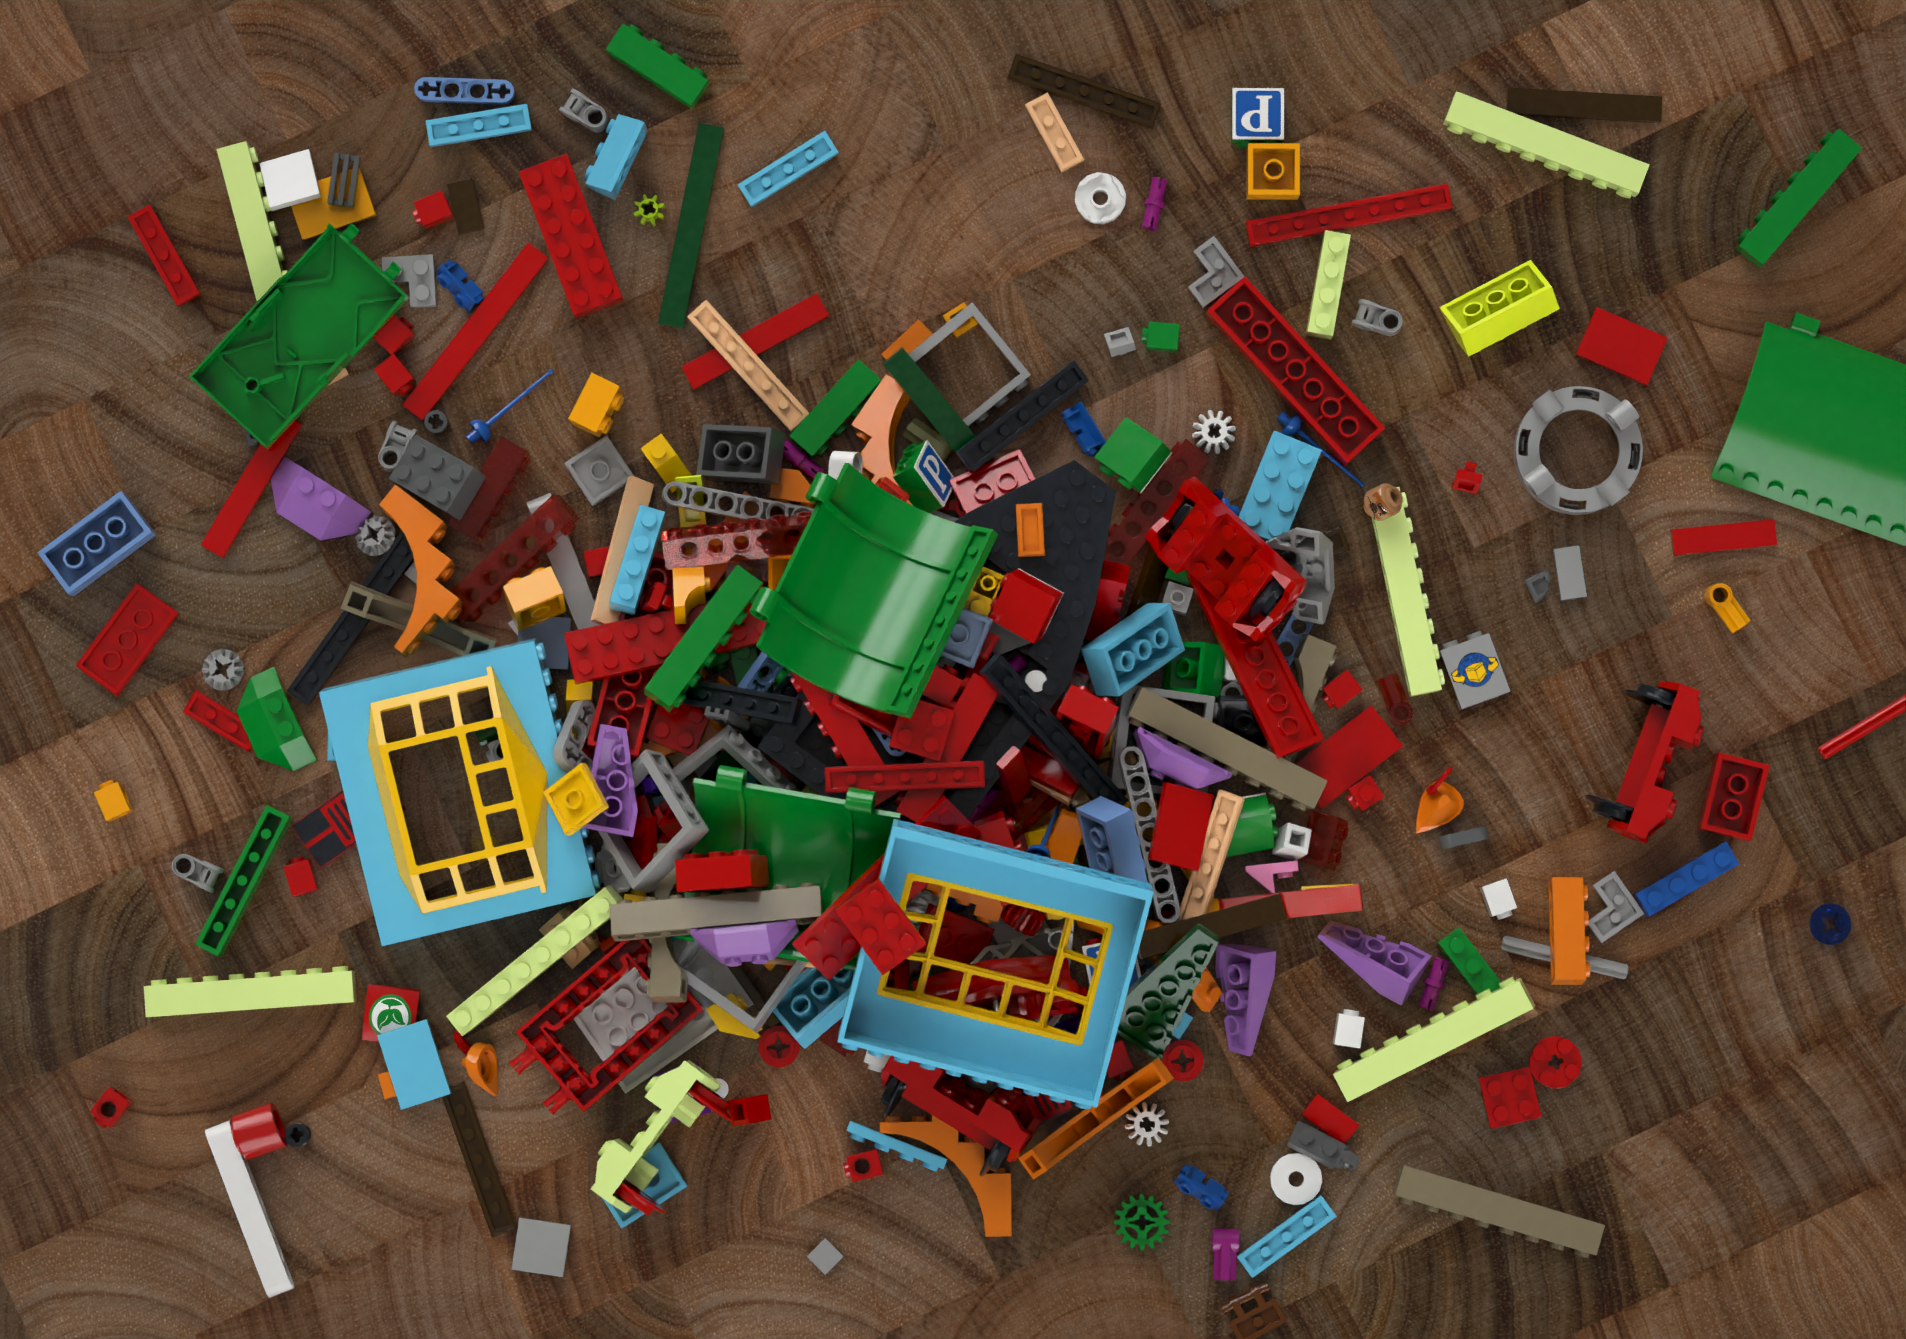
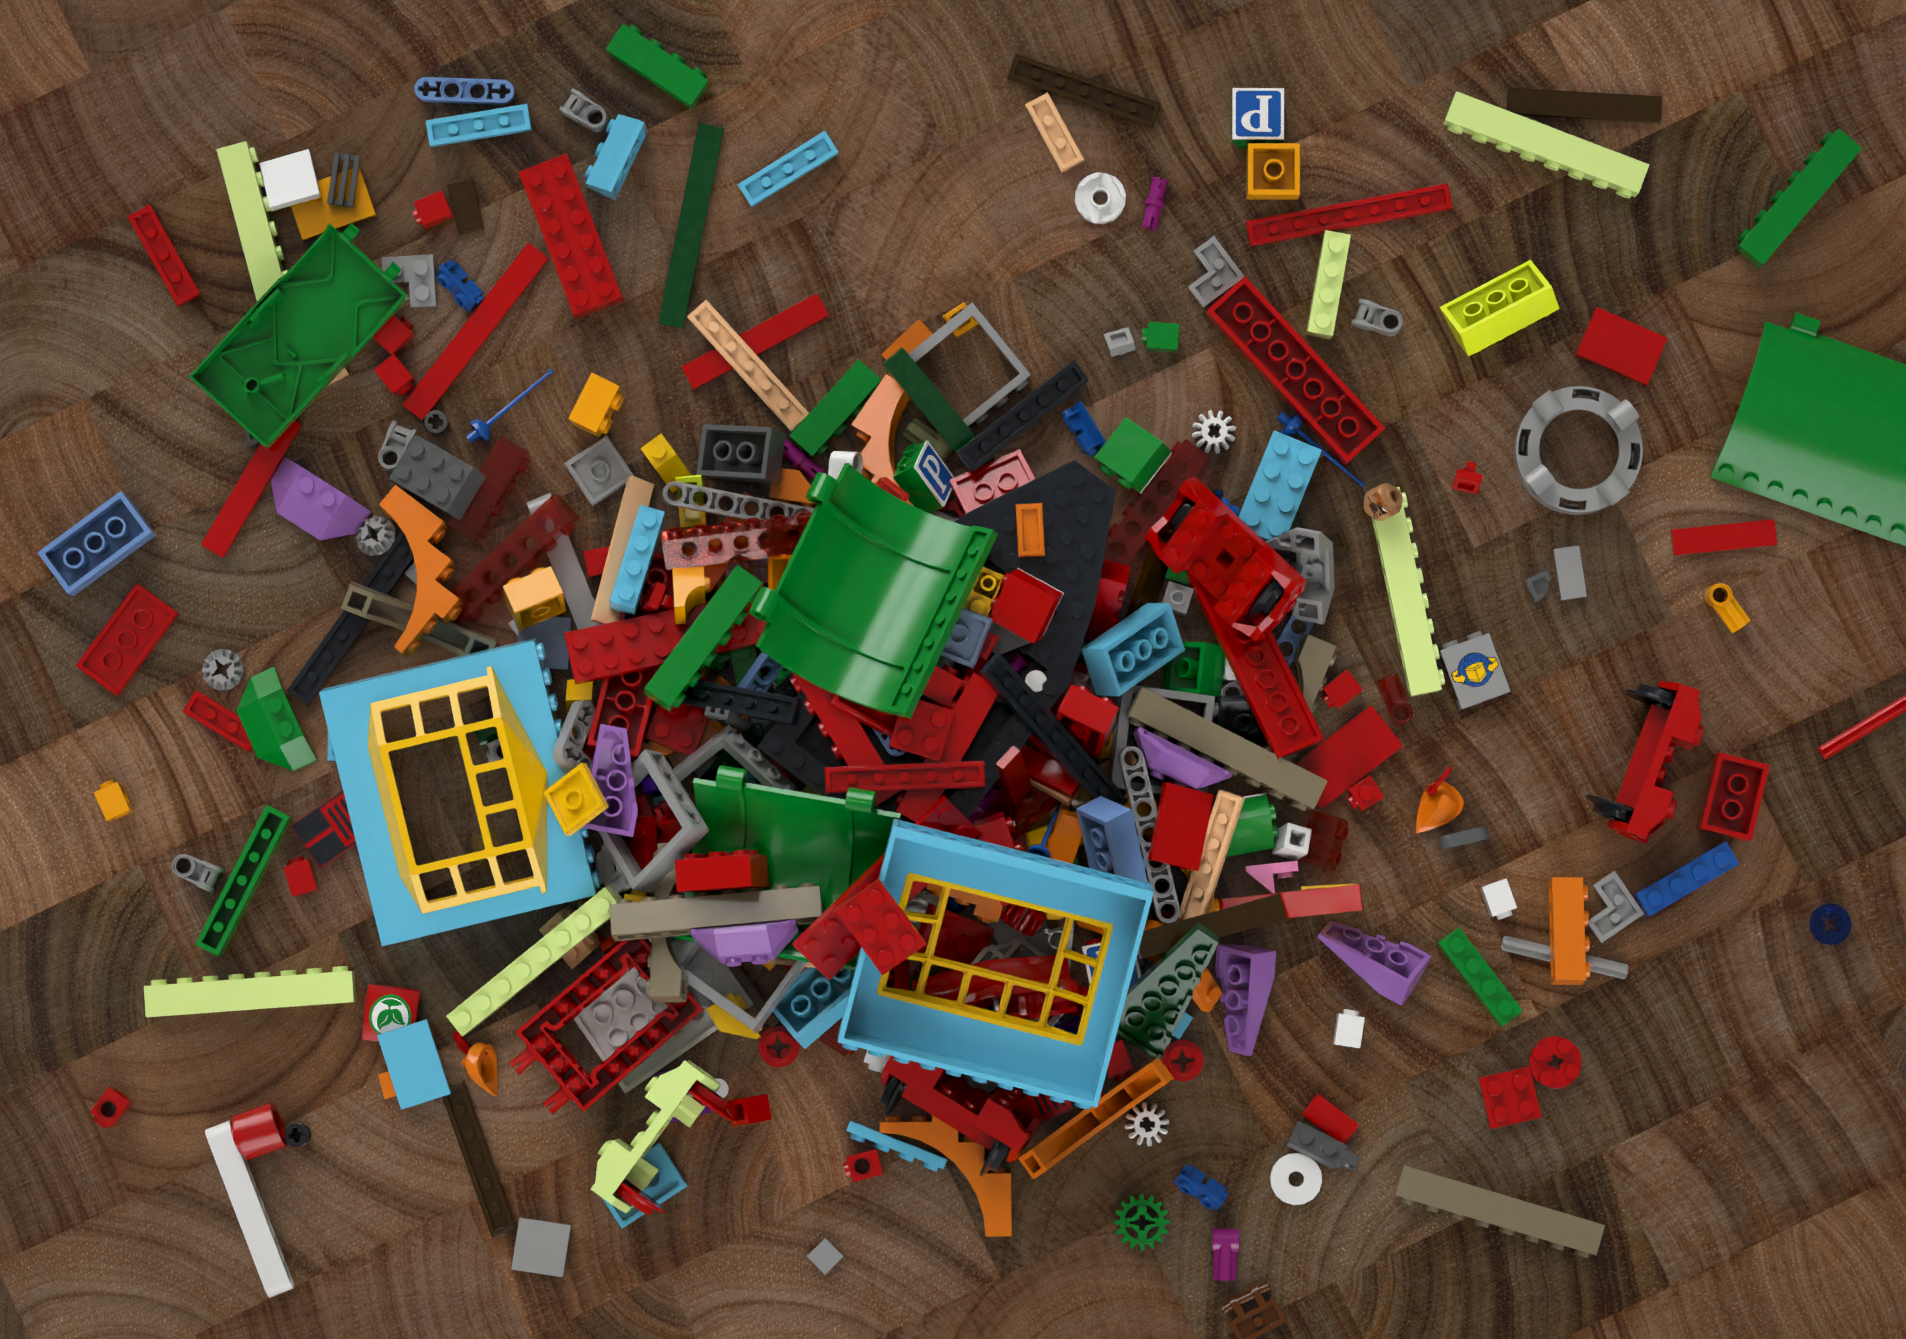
(647, 203): lime gear -> none
(1286, 1236): medium azure plate -> none
(1434, 984): magenta pin -> none
(1434, 1039): yellowish green brick -> none

